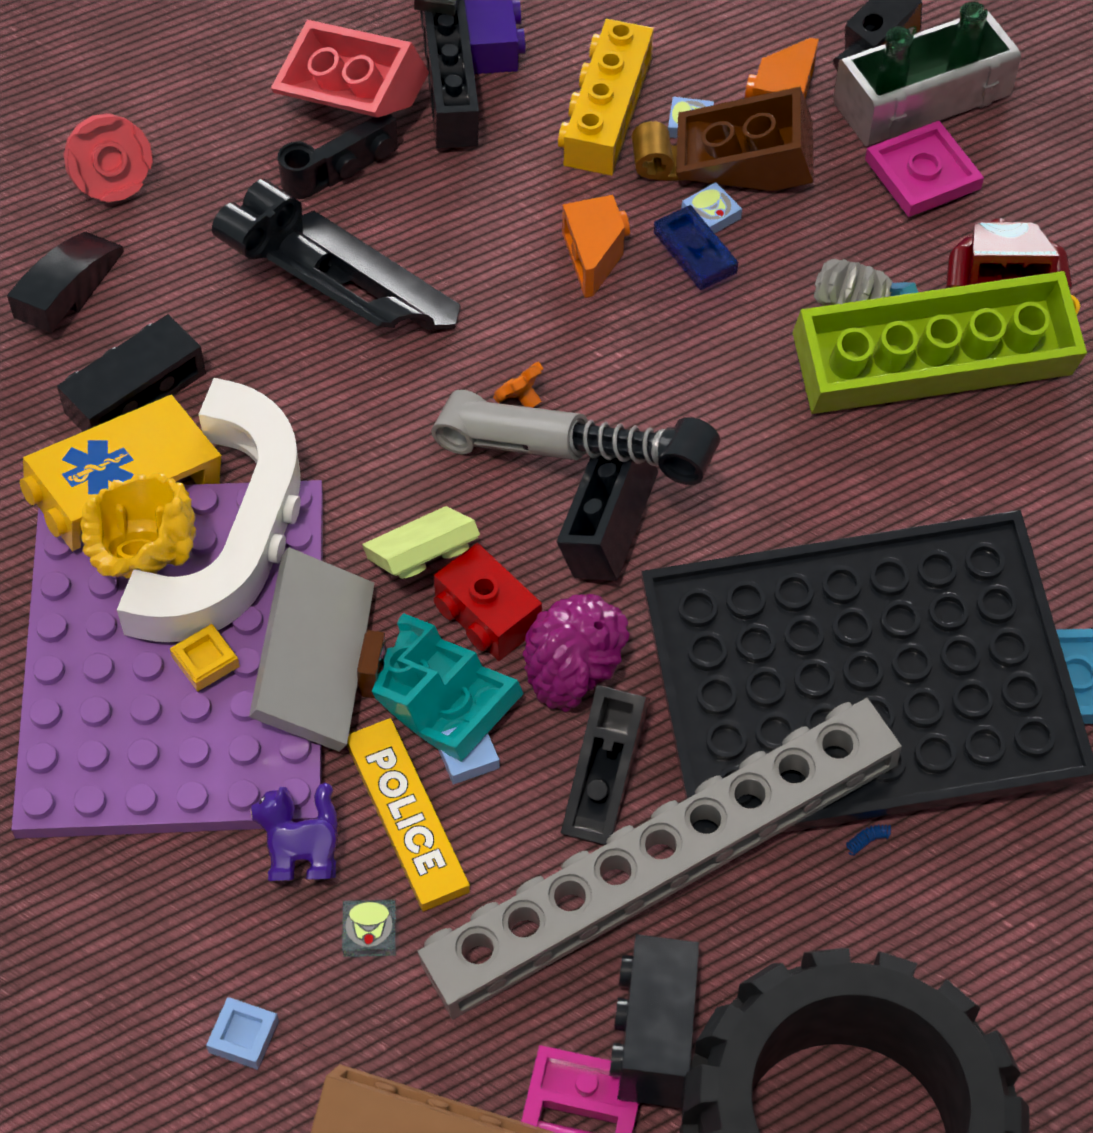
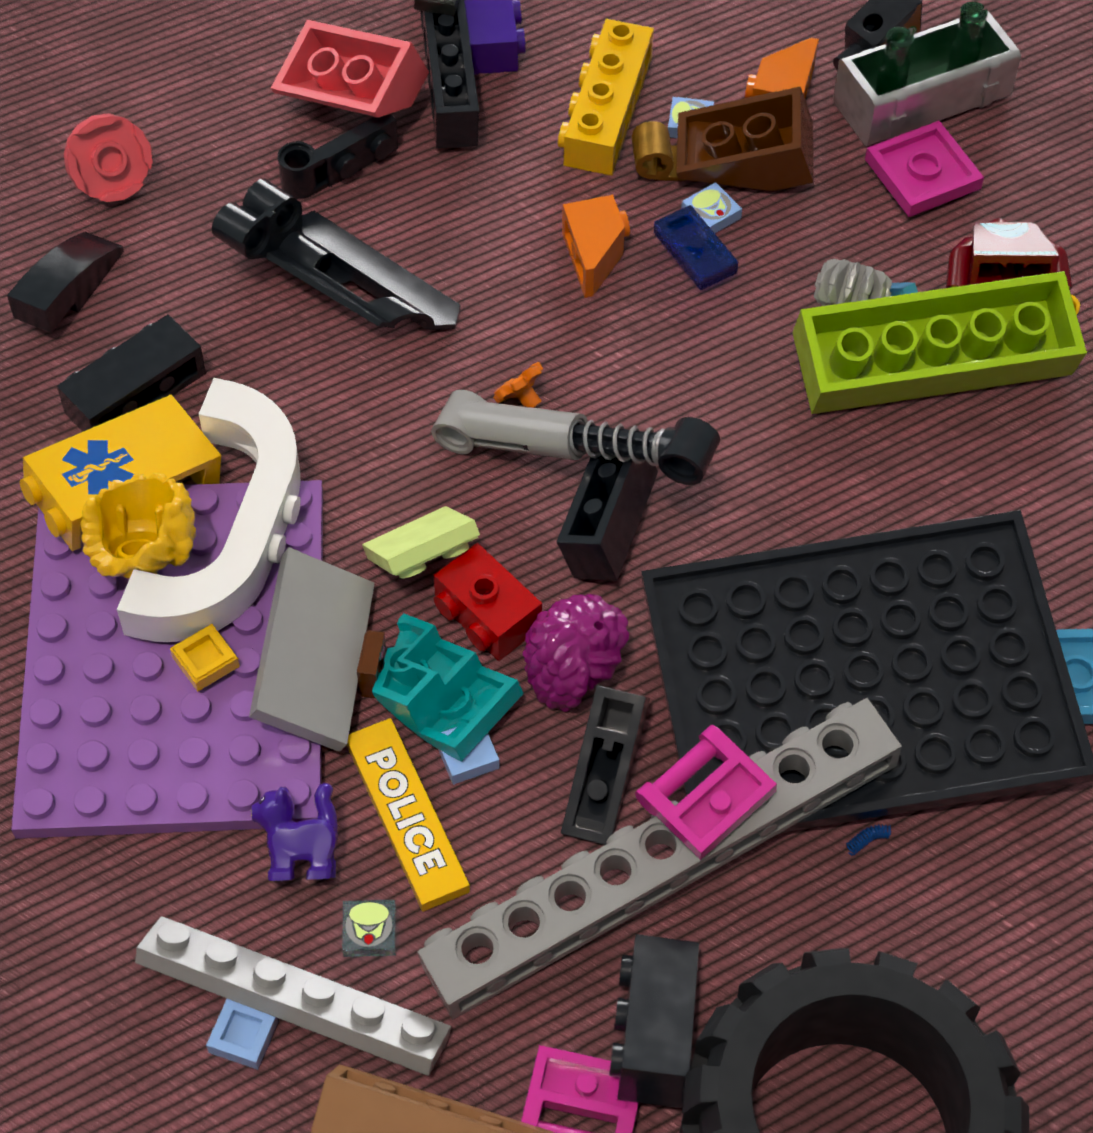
(294, 995): none -> light grey plate
(718, 802): none -> dark pink plate

